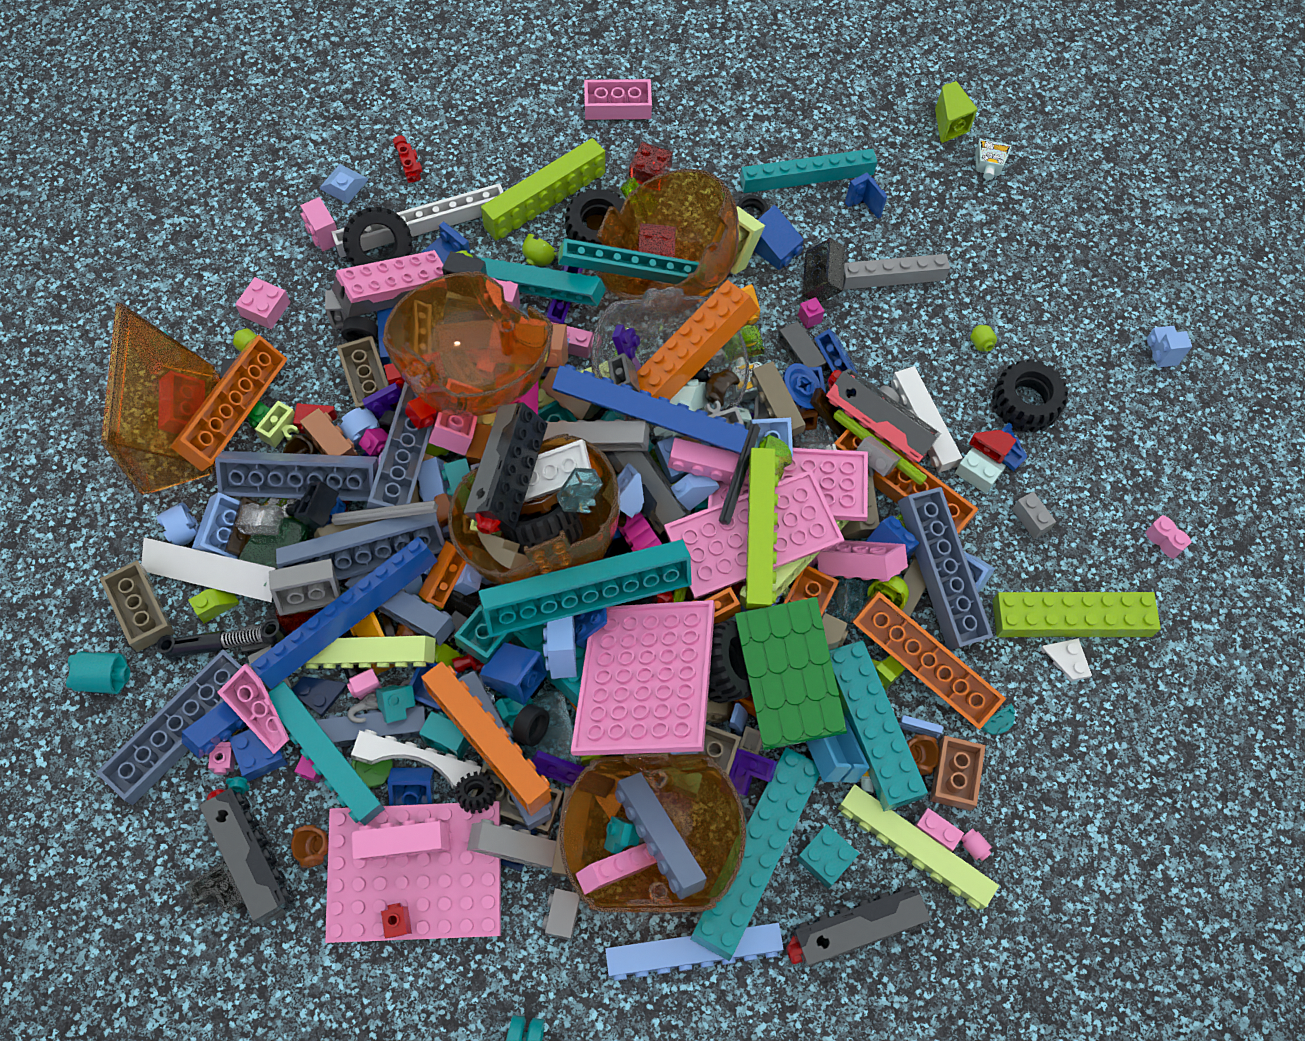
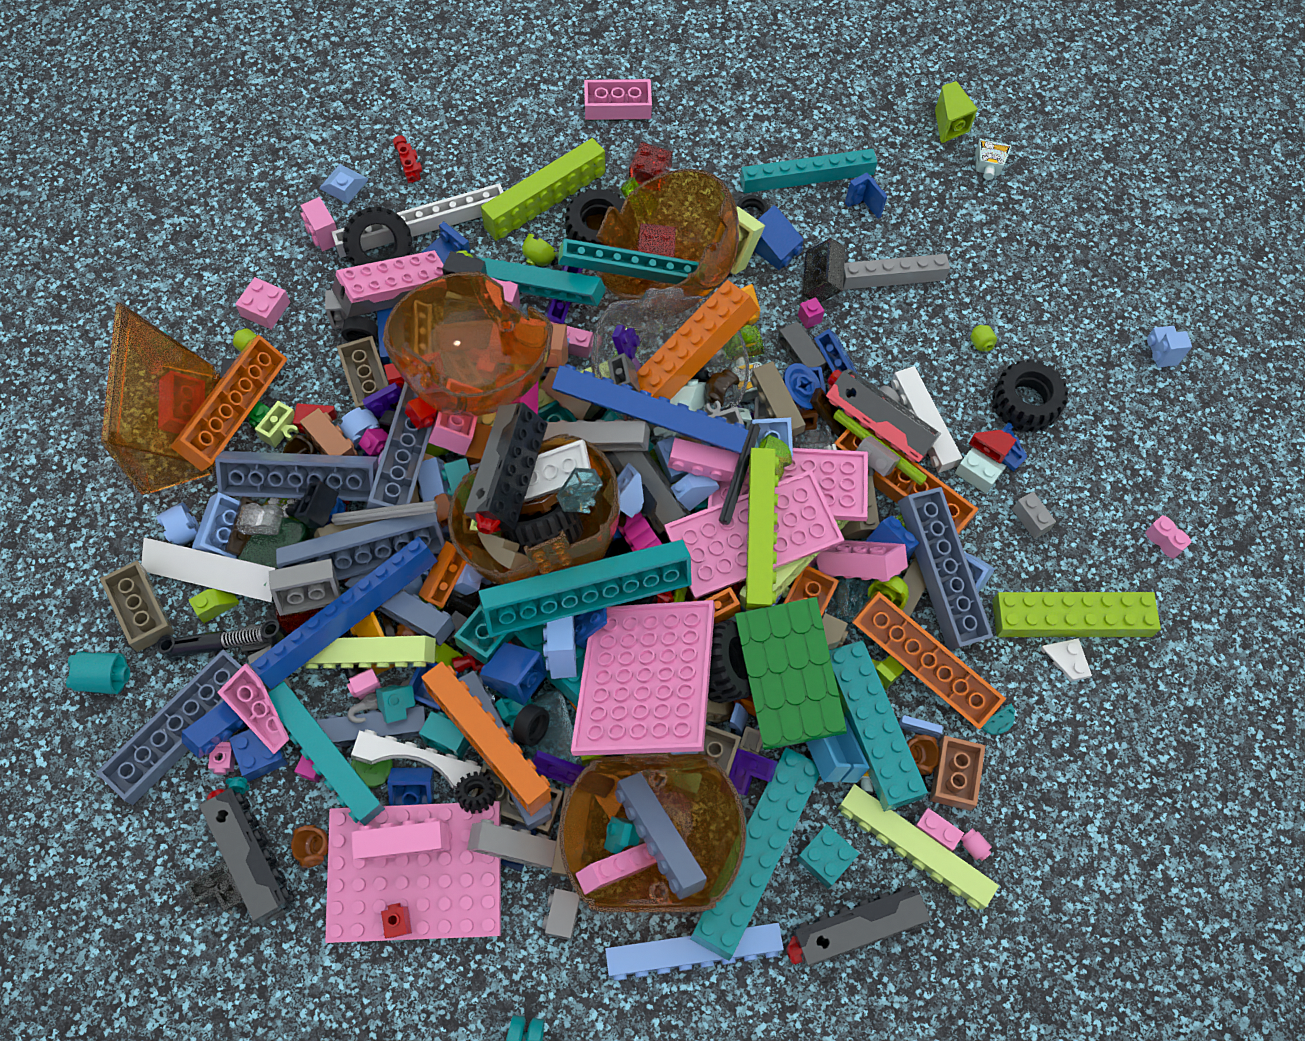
(318, 693): dark blue wing -> none

